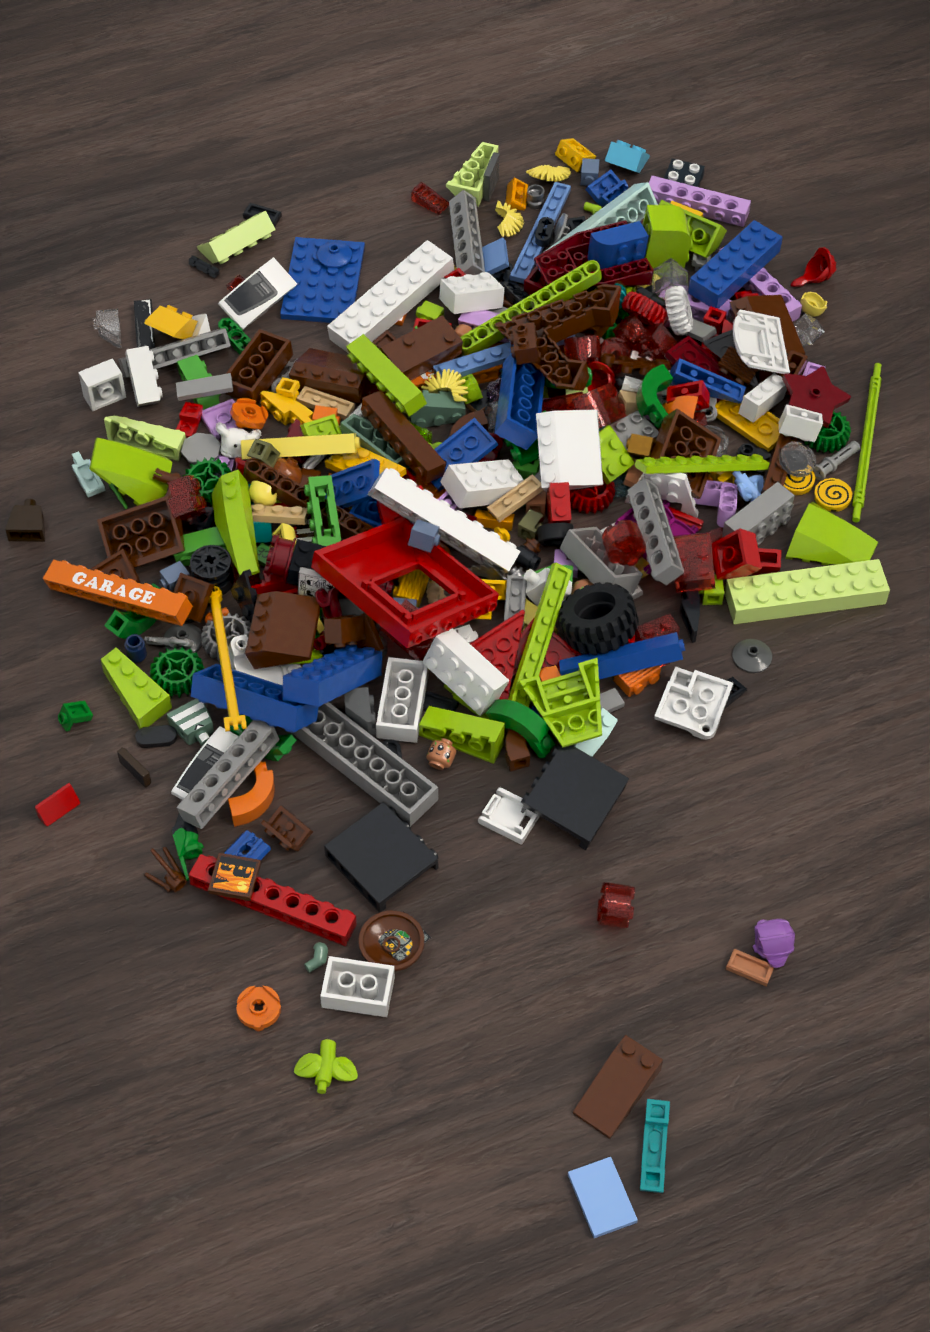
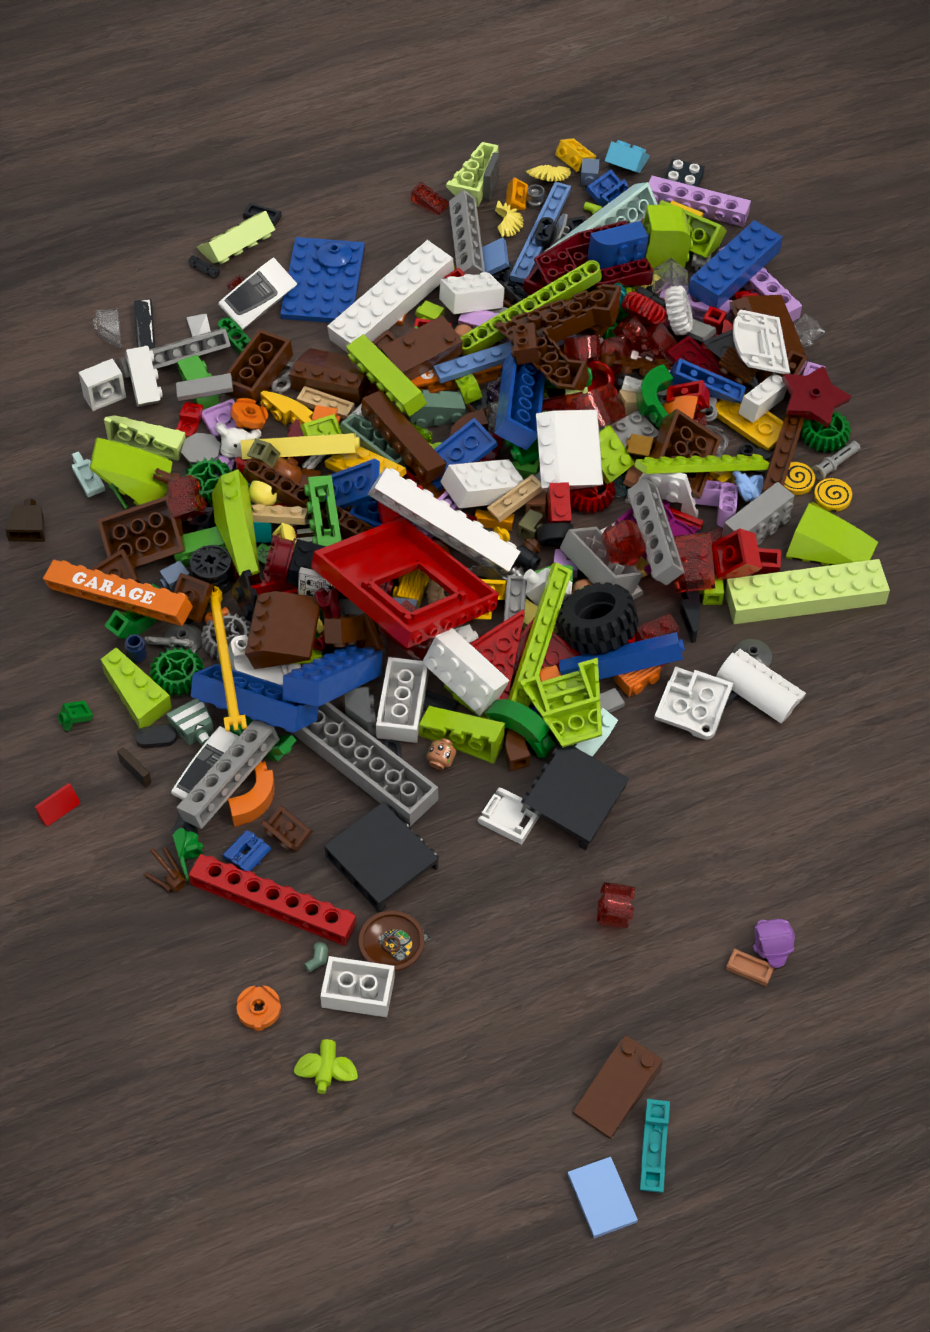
(171, 322): yellow slope -> none
(234, 876): tile -> none
(290, 388): yellow leg -> none
(424, 536): sand blue brick -> none
(447, 382): light yellow hair -> none
(760, 685): none -> white brick
(797, 459): clear tile -> none
(800, 423): white brick -> none
(813, 304): light yellow hair -> none
(818, 268): red piece -> none
(859, 493): lime axle -> none

